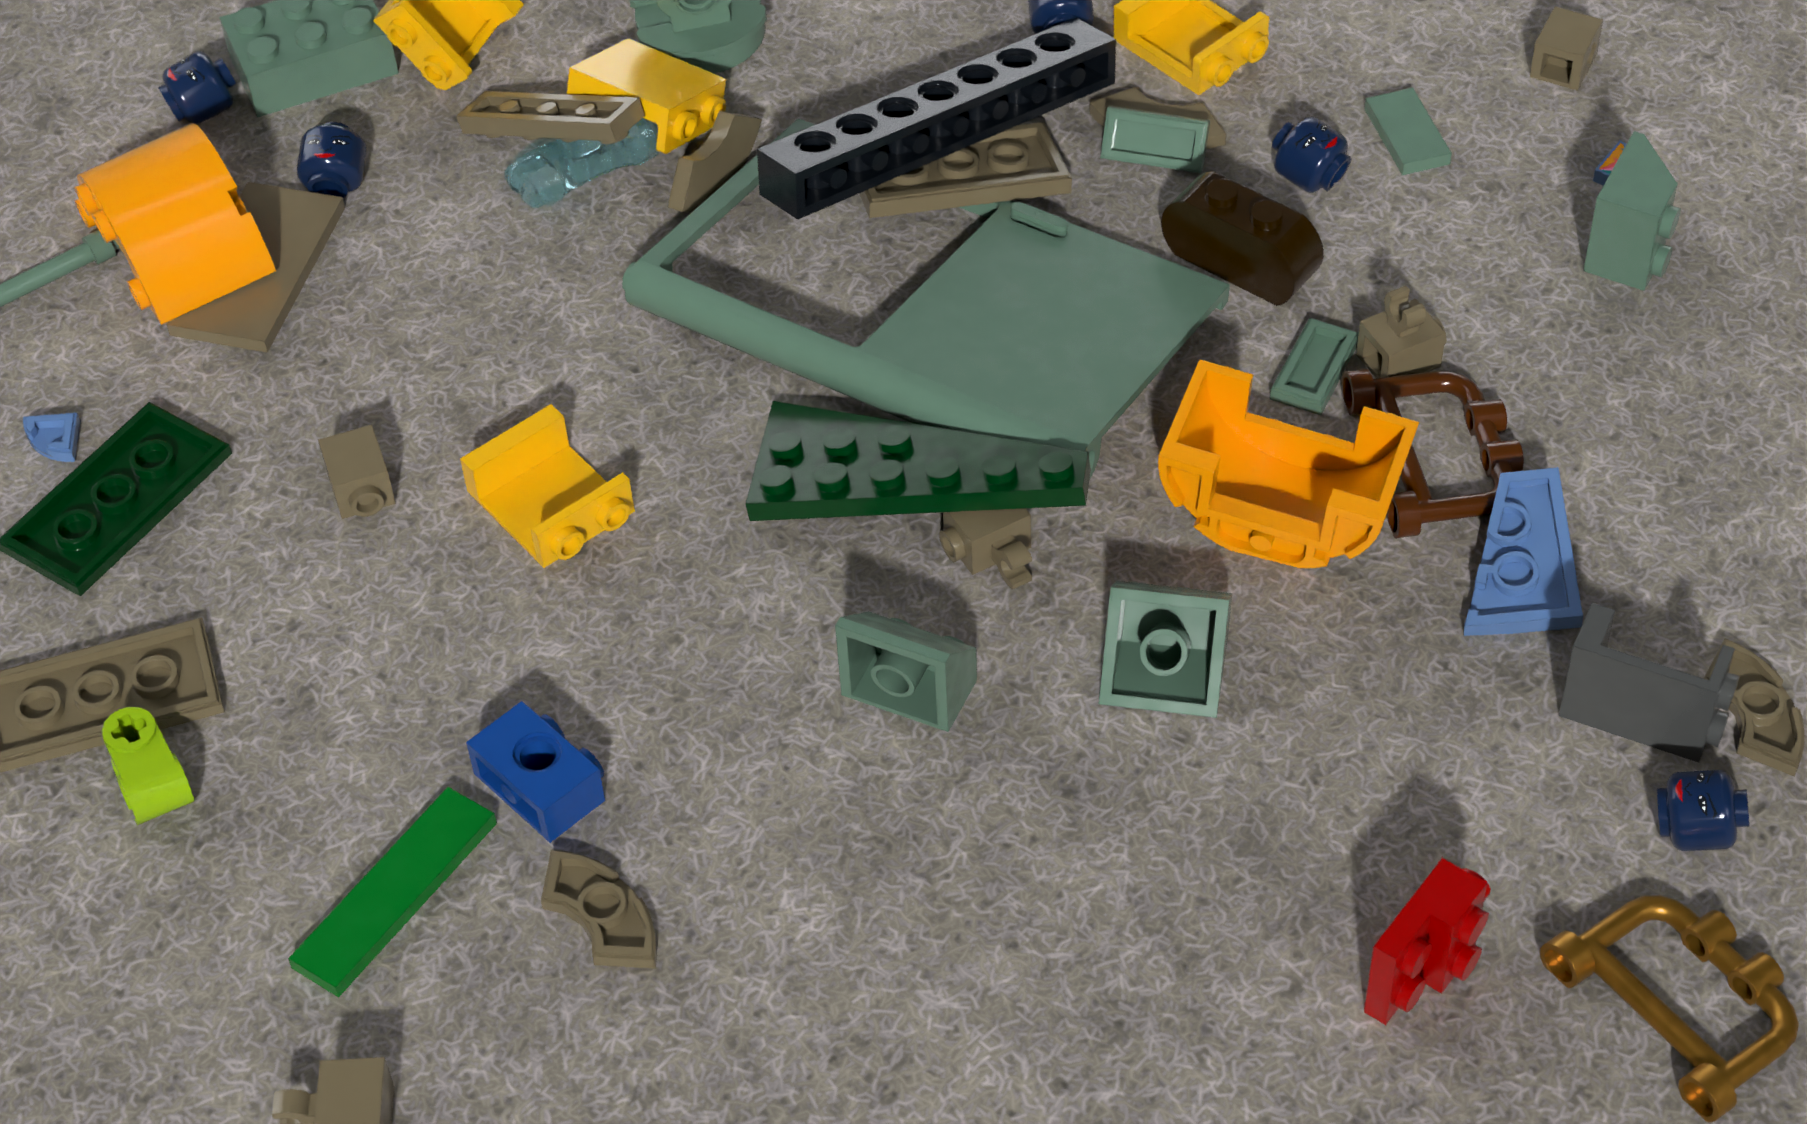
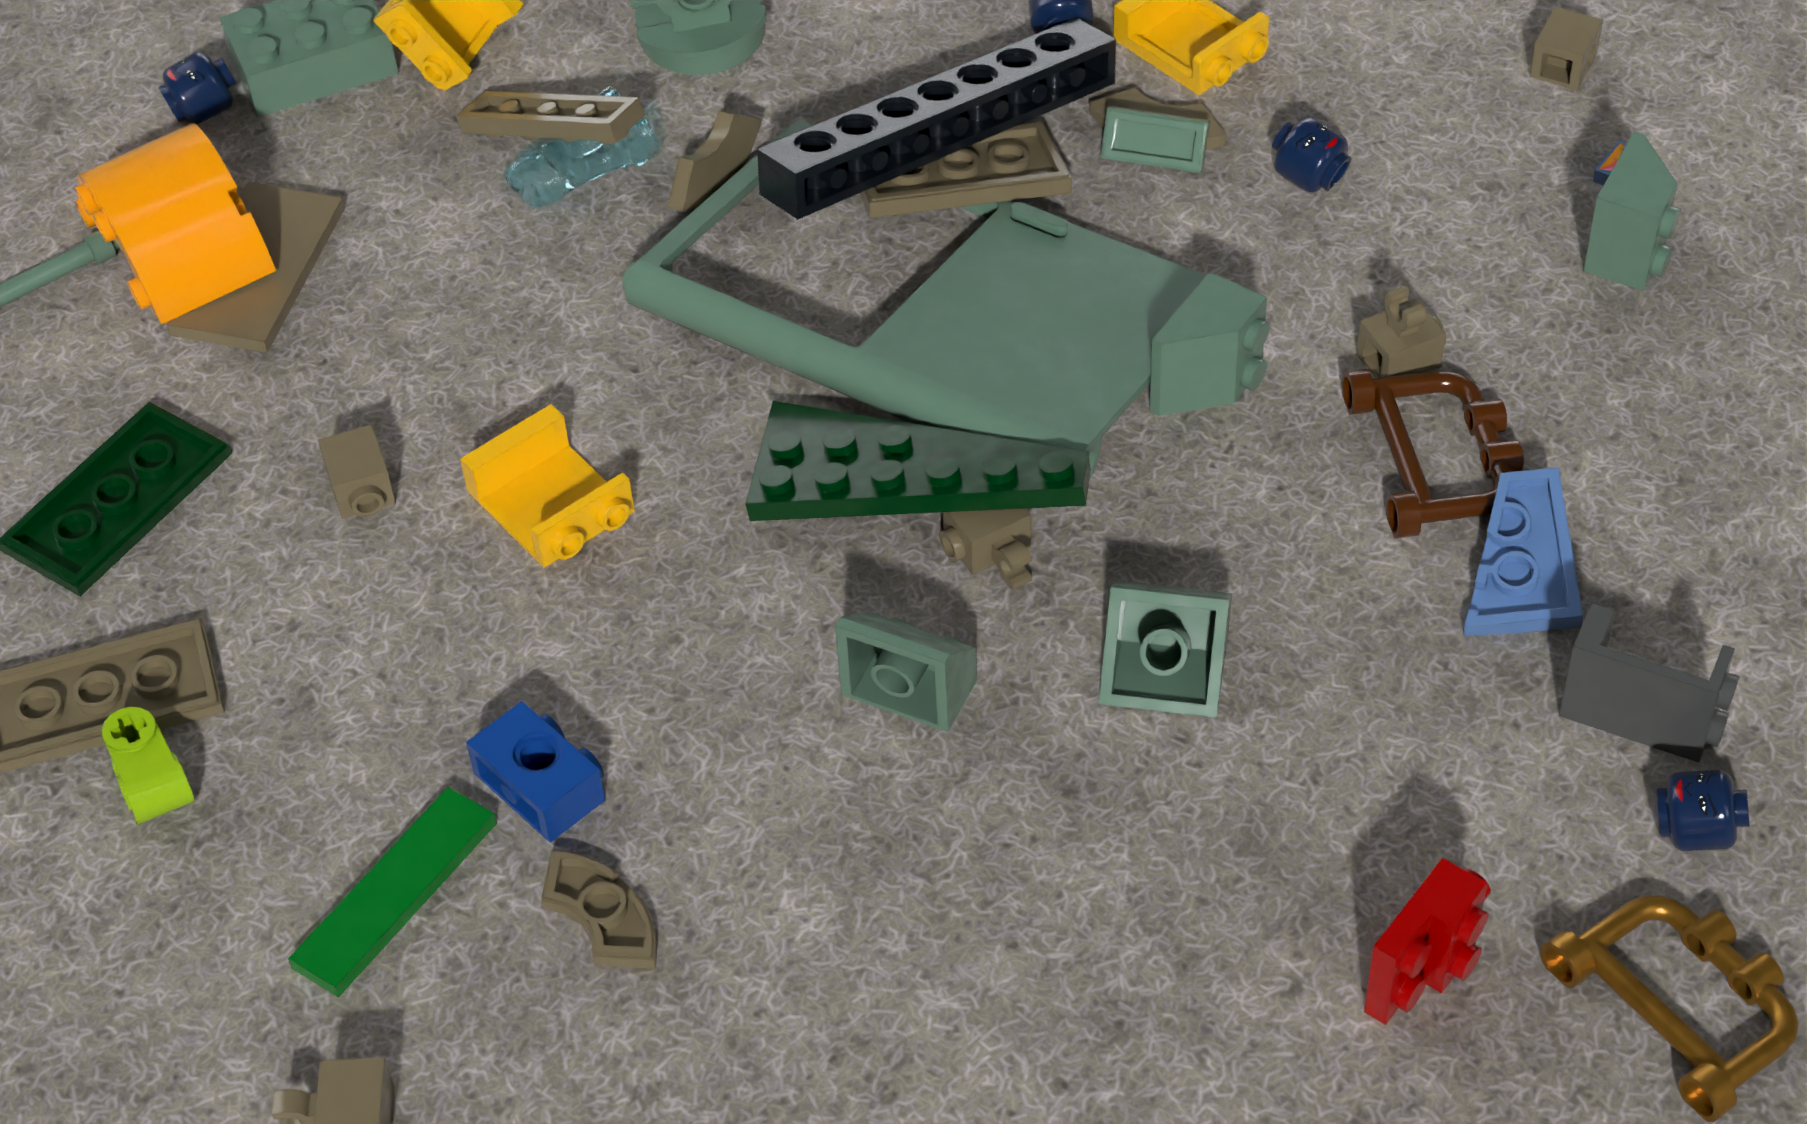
(54, 435): medium blue tile -> none
(331, 159): dark blue head -> none
(671, 91): yellow panel -> none
(1209, 348): none -> sand green slope
(1242, 237): dark brown brick -> none
(1274, 484): light orange cylinder -> none
(1314, 366): sand green tile -> none
(1407, 131): sand green tile -> none
(1764, 712): dark tan tile -> none

